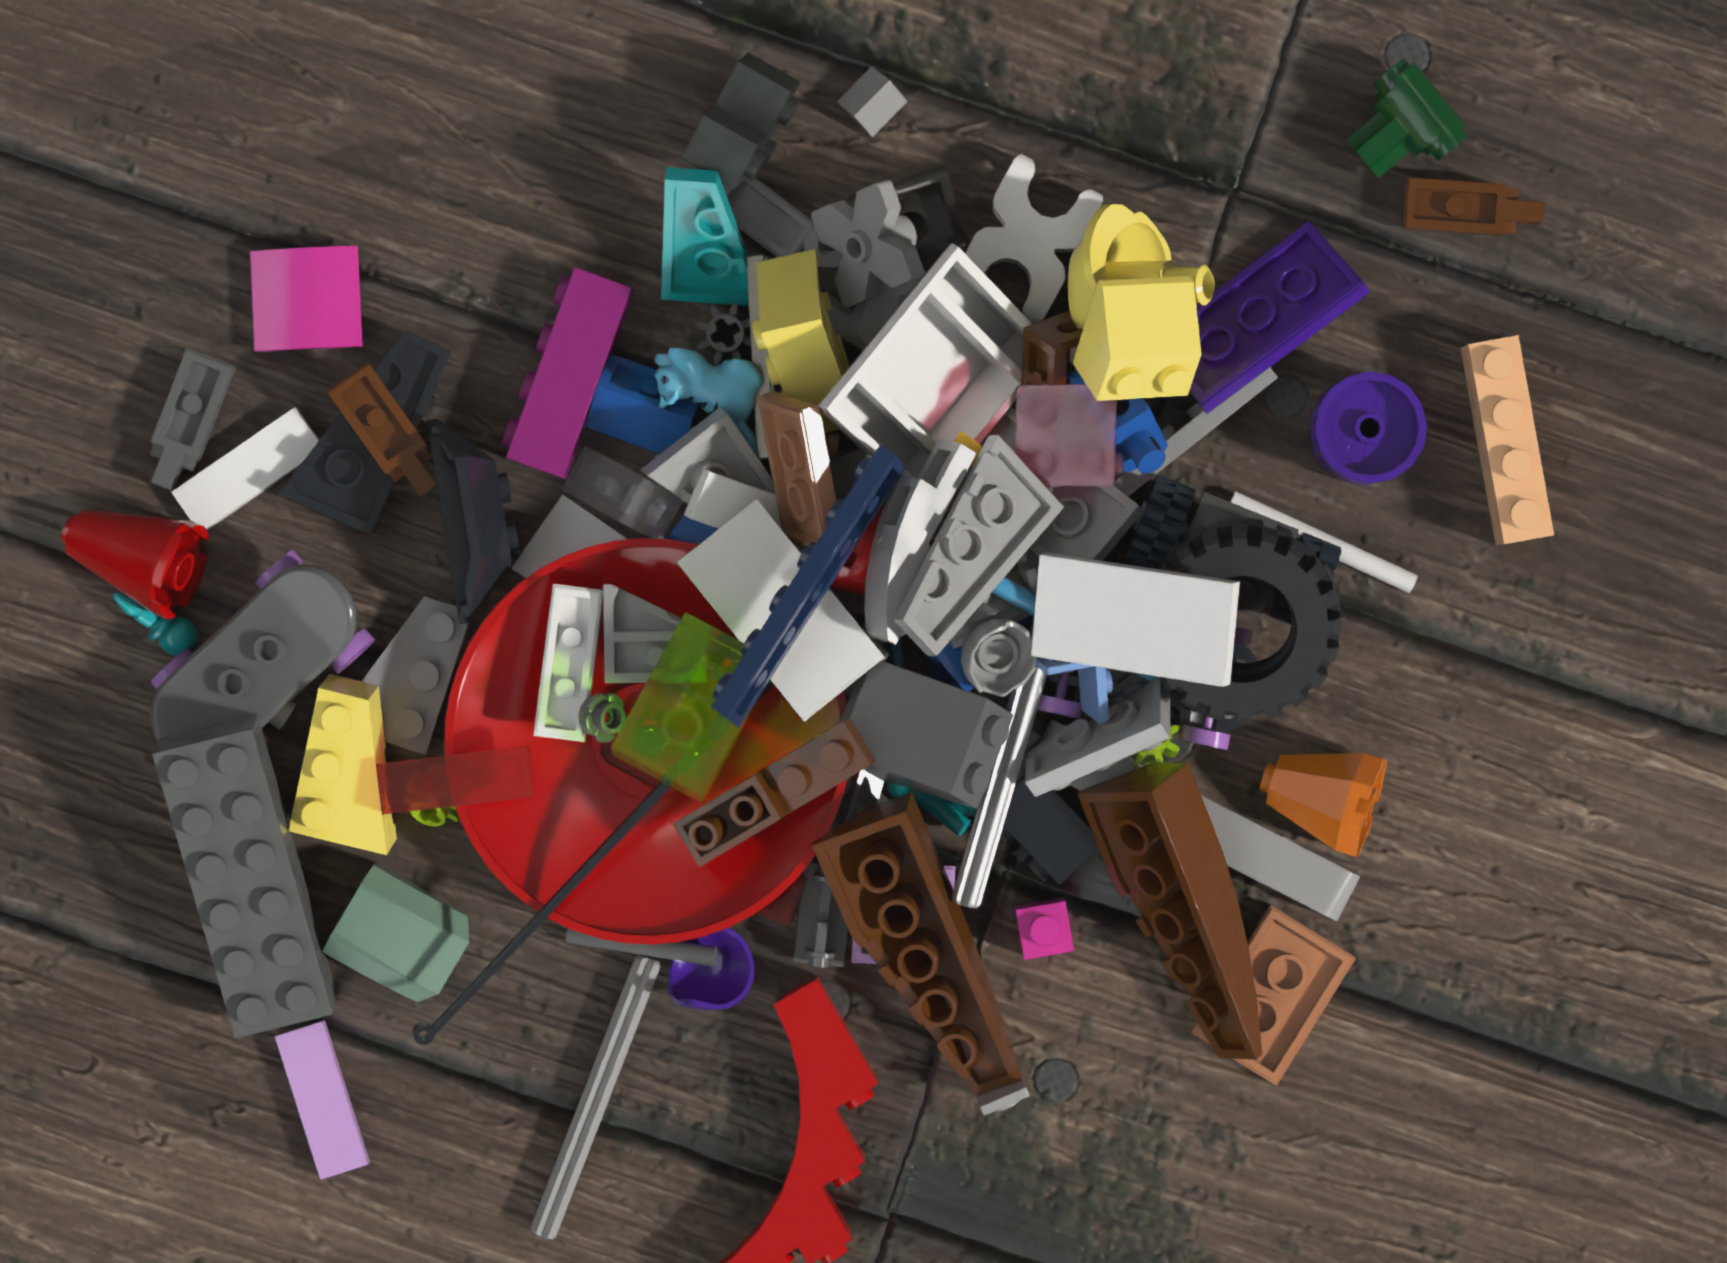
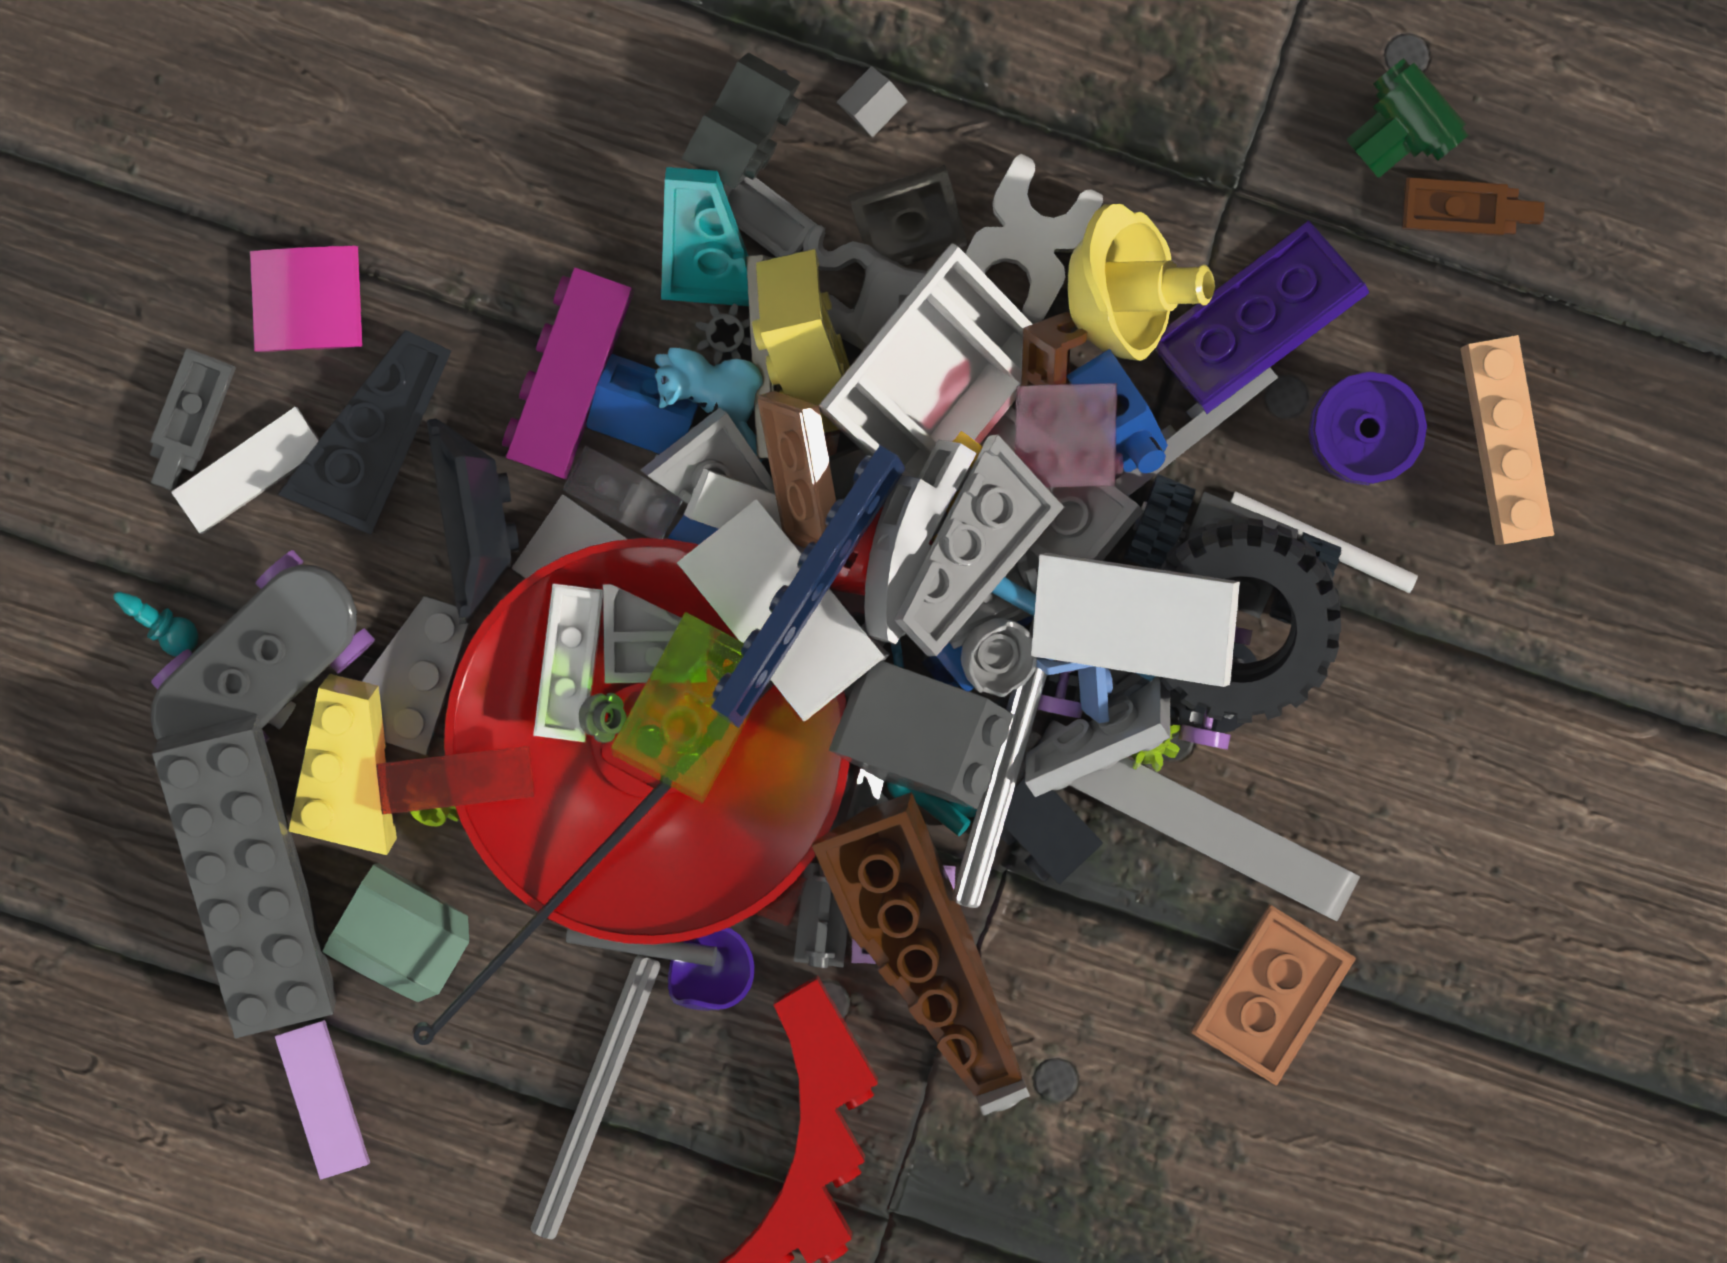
(140, 555): red cone -> none
(383, 427): reddish brown hinge -> none
(774, 792): reddish brown slope -> none
(873, 241): light grey plant -> none
(1044, 928): dark pink brick -> none
(1140, 339): light yellow slope -> none
(1174, 869): reddish brown wedge -> none
(1327, 795): orange cone -> none

